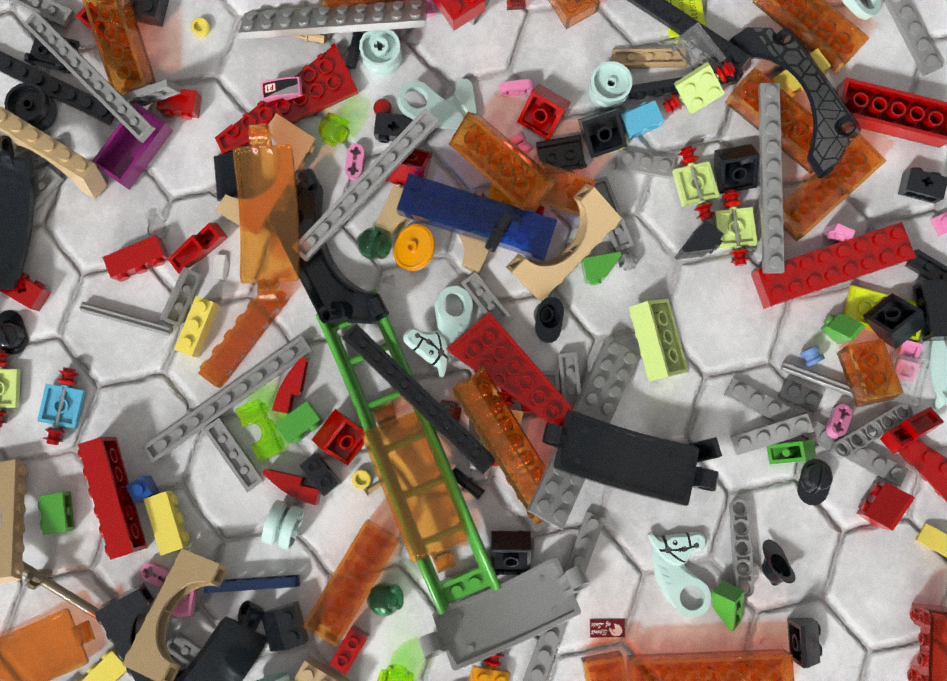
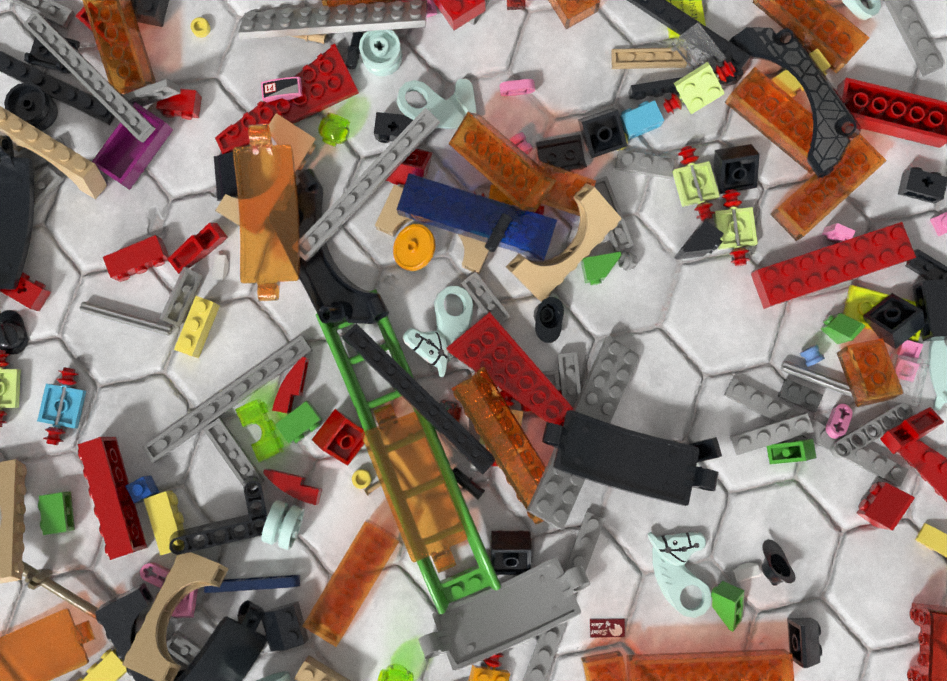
(227, 526): none -> black beam
(241, 339): clear orange brick -> none
(320, 474): black brick -> none
(349, 649): red brick -> none
(350, 161): bright pink beam -> none
(374, 243): clear green piece -> none
(383, 106): red piece -> none
(385, 599): clear green piece -> none
(543, 111): red slope -> none
(610, 85): light aqua wheel -> none
(658, 339): yellowish green slope -> none
(745, 537): light grey beam -> none
(771, 178): light grey plate -> none
(814, 482): black piece -> none

